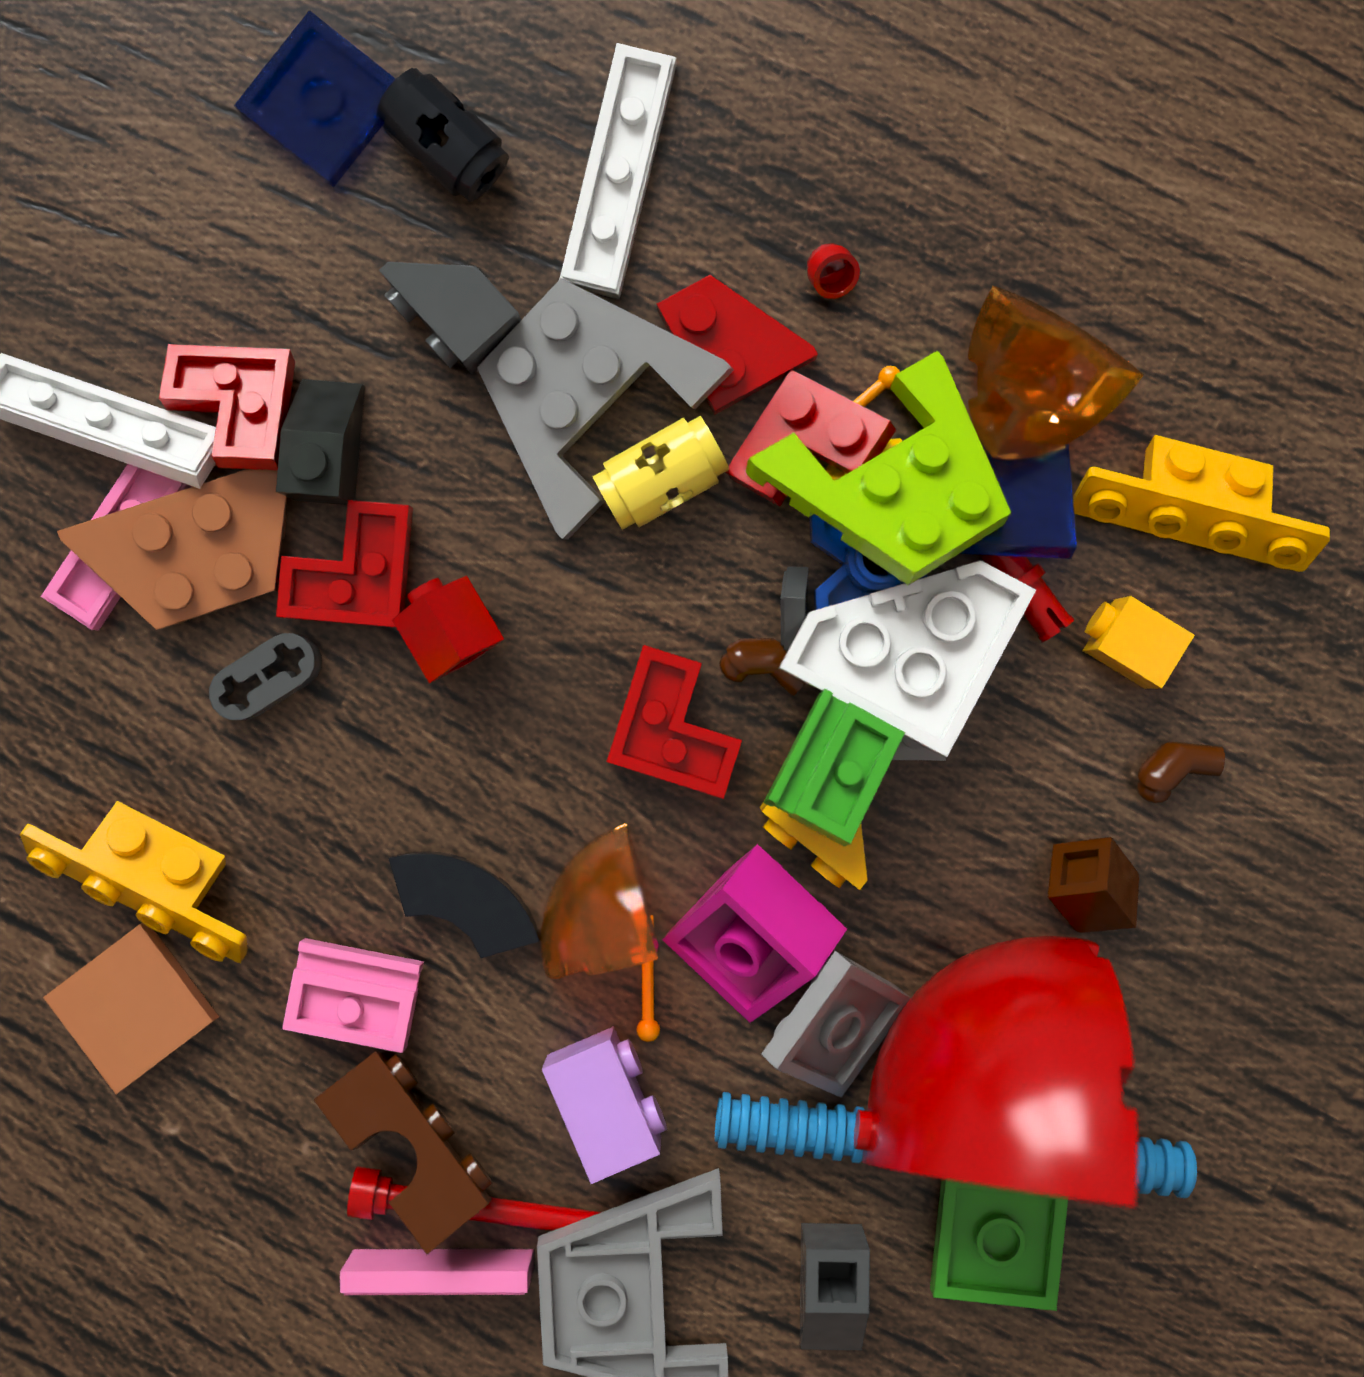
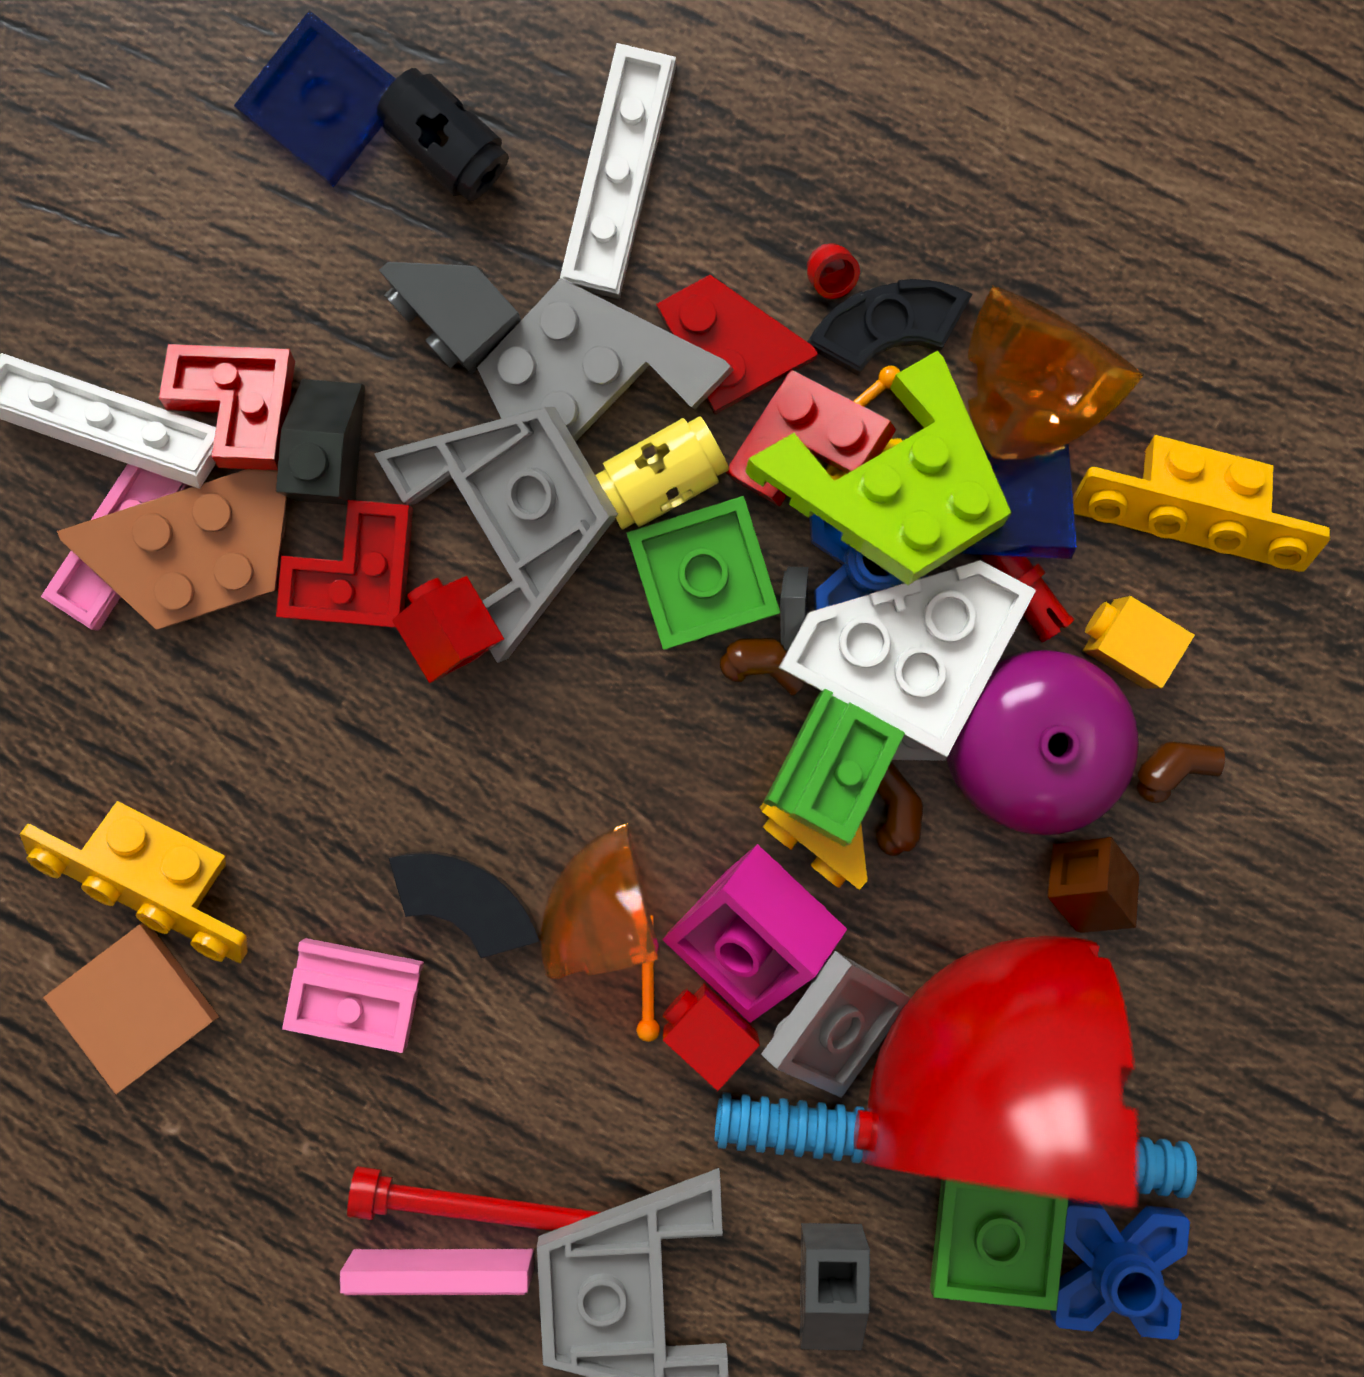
(273, 688): dark grey beam -> none
(445, 1186): reddish brown arch -> none
(529, 498): none -> light grey wing
(604, 1103): lavender brick -> none
(653, 729): red plate -> none
(703, 573): none -> bright green plate
(709, 1035): none -> red brick
(889, 317): none -> black tile
(904, 814): none -> reddish brown arm
(1004, 751): none -> magenta cylinder
(1122, 1269): none -> blue plant

